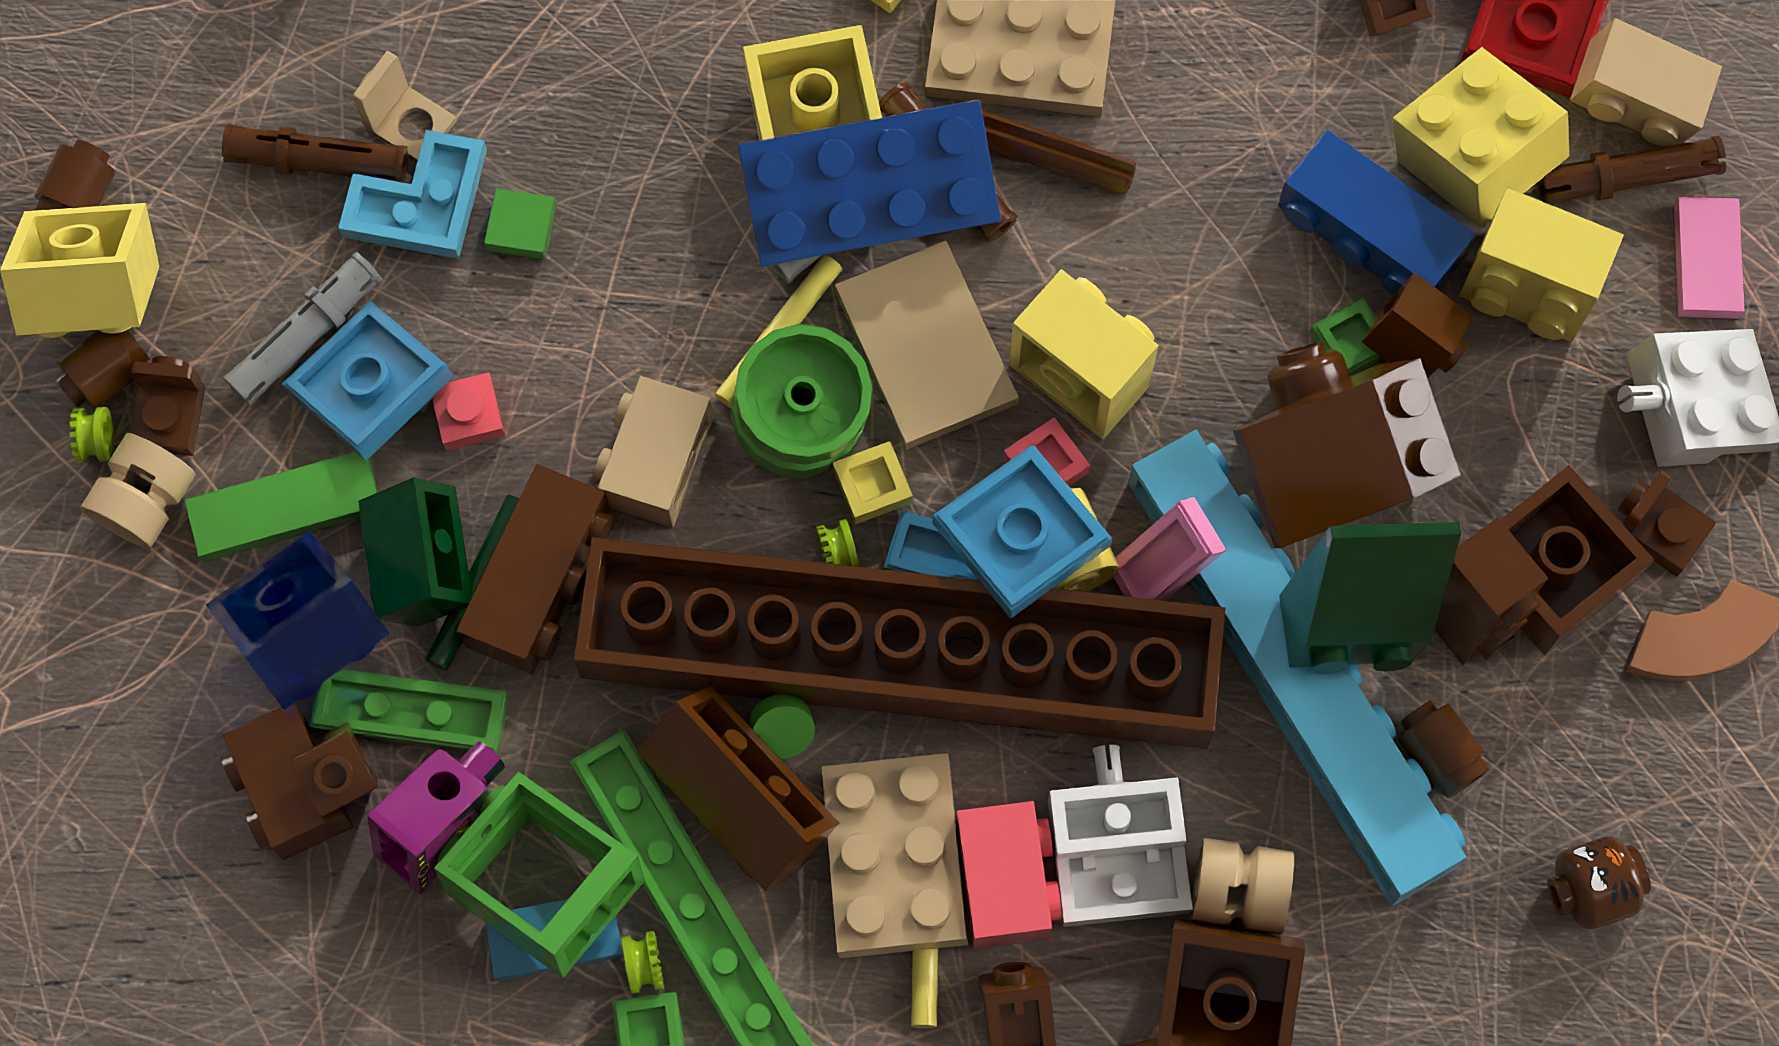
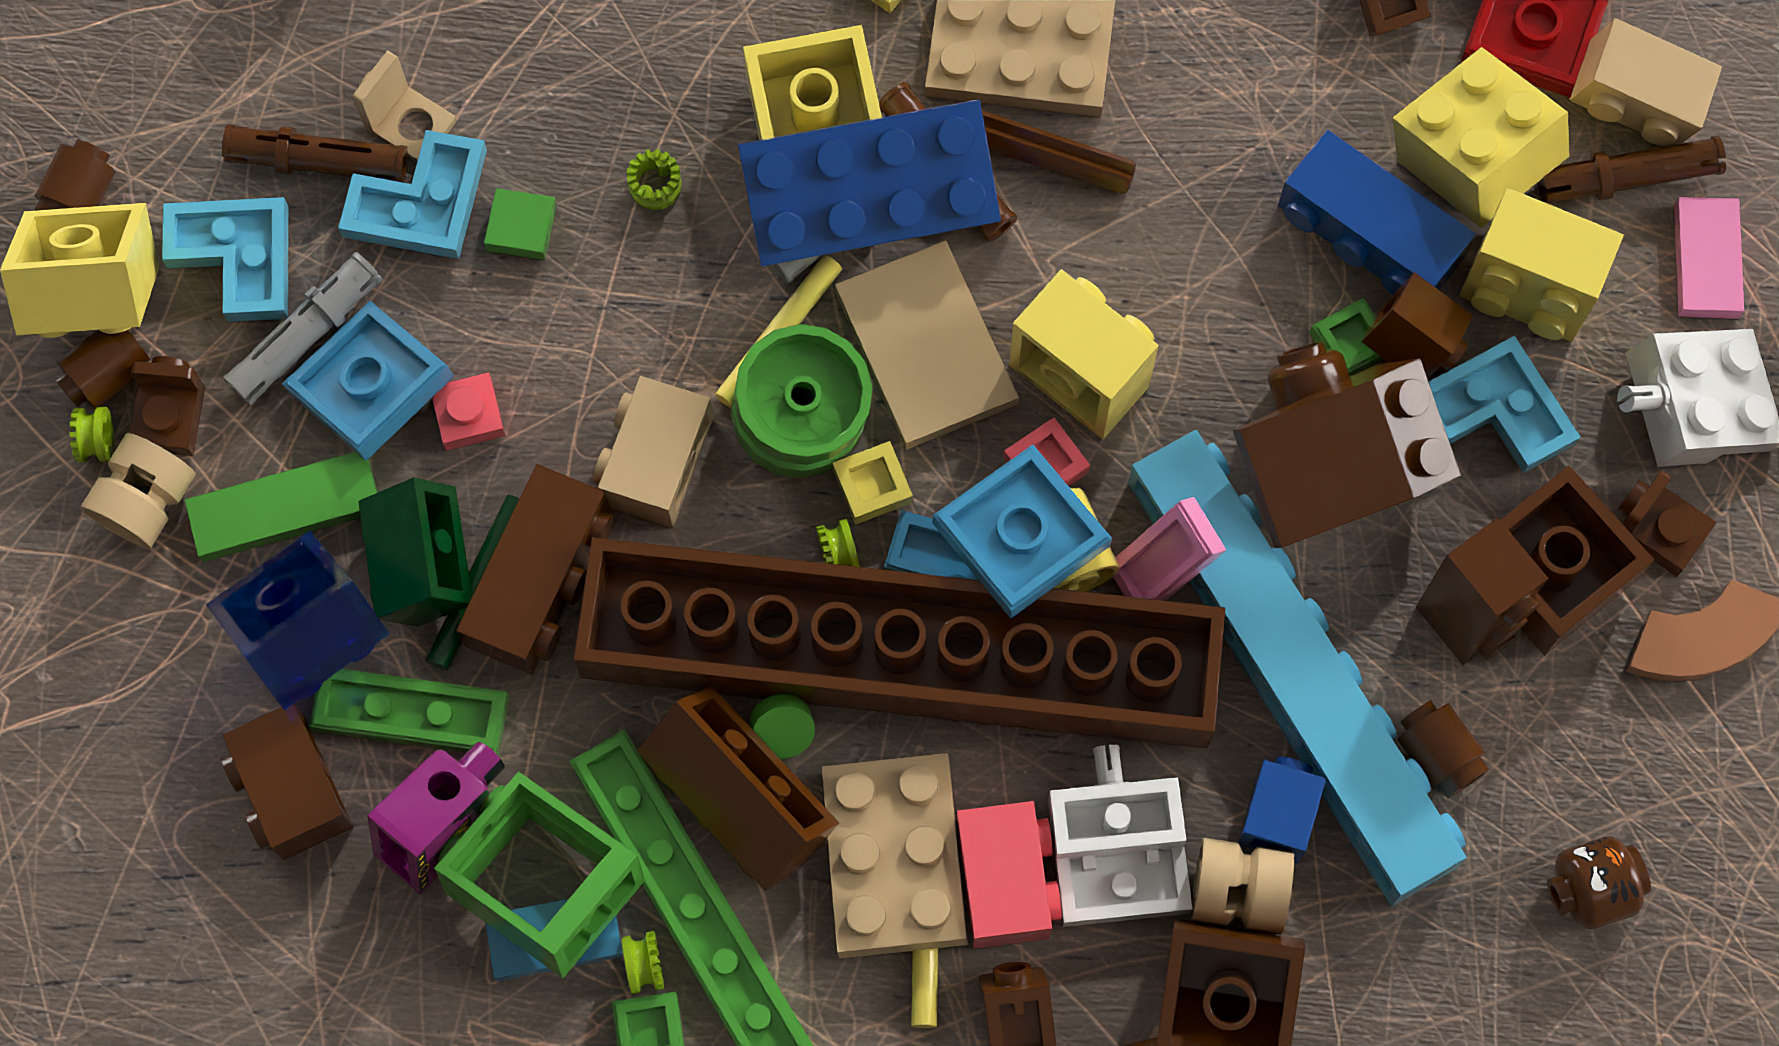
(242, 237): none -> medium azure plate
(334, 771): reddish brown bracket -> none
(664, 166): none -> lime bush
(1282, 806): none -> blue brick
(1368, 596): dark green slope -> none
(1510, 394): none -> medium azure plate

